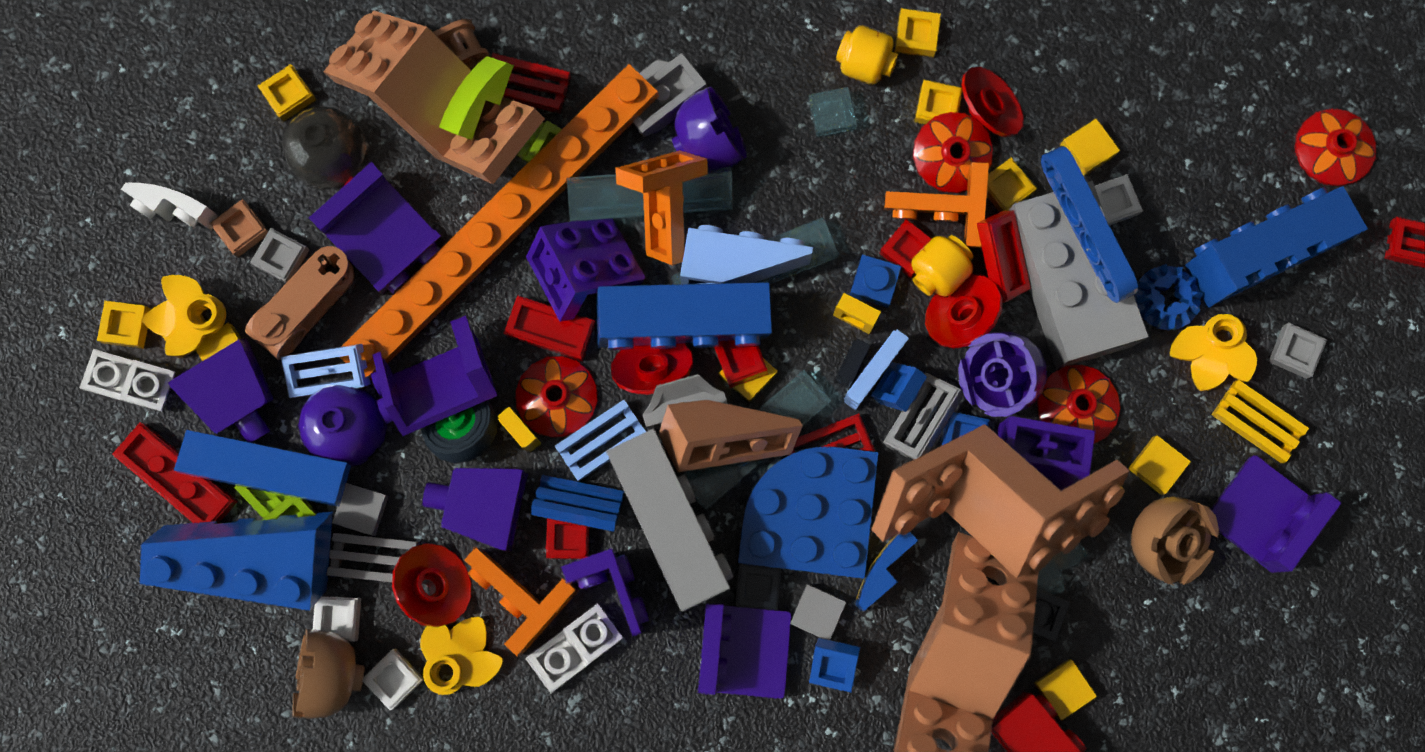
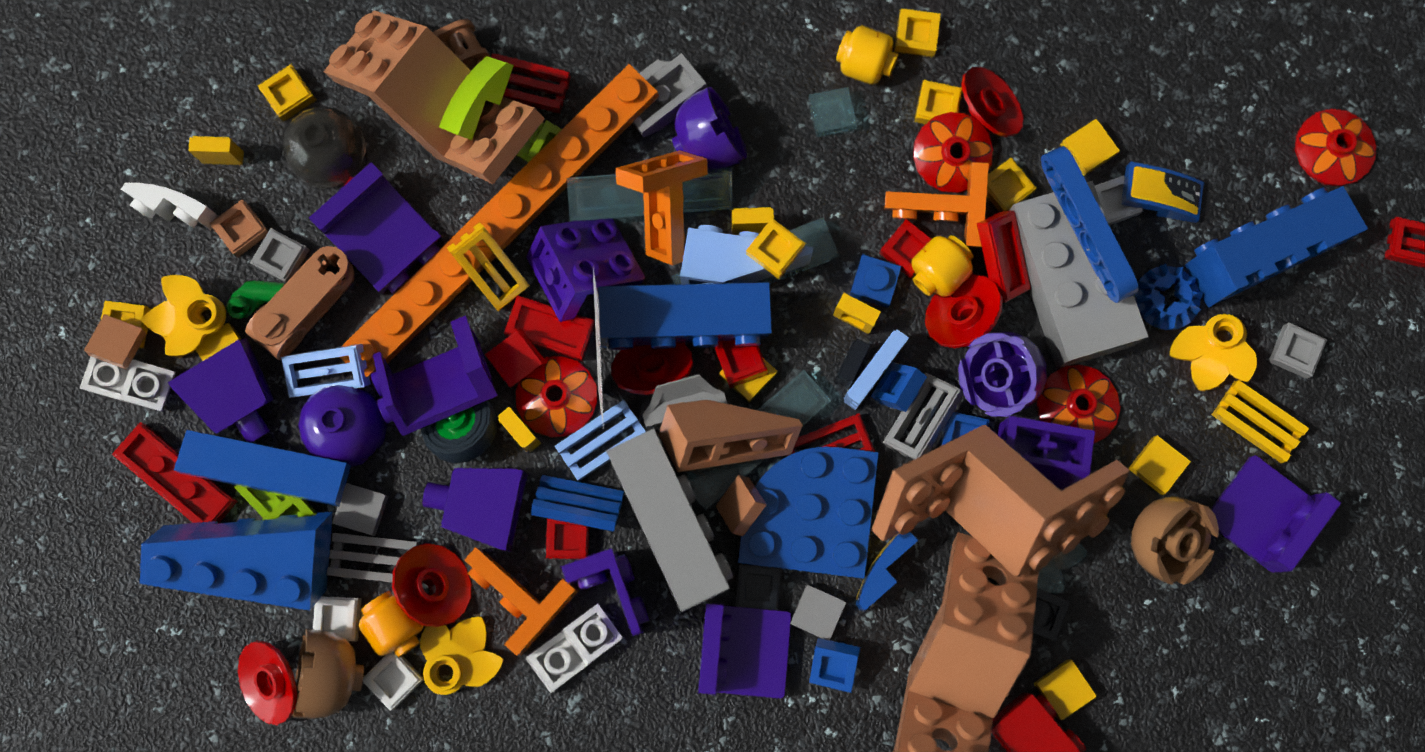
(115, 342): none -> nougat tile
(216, 150): none -> yellow tile
(251, 297): none -> green arm
(267, 682): none -> red dish
(388, 626): none -> light orange head
(469, 243): none -> yellow tile
(515, 357): none -> red tile
(598, 345): none -> white sticker
(740, 505): none -> nougat tile
(750, 219): none -> yellow tile
(775, 248): none -> yellow tile
(1163, 191): none -> slope

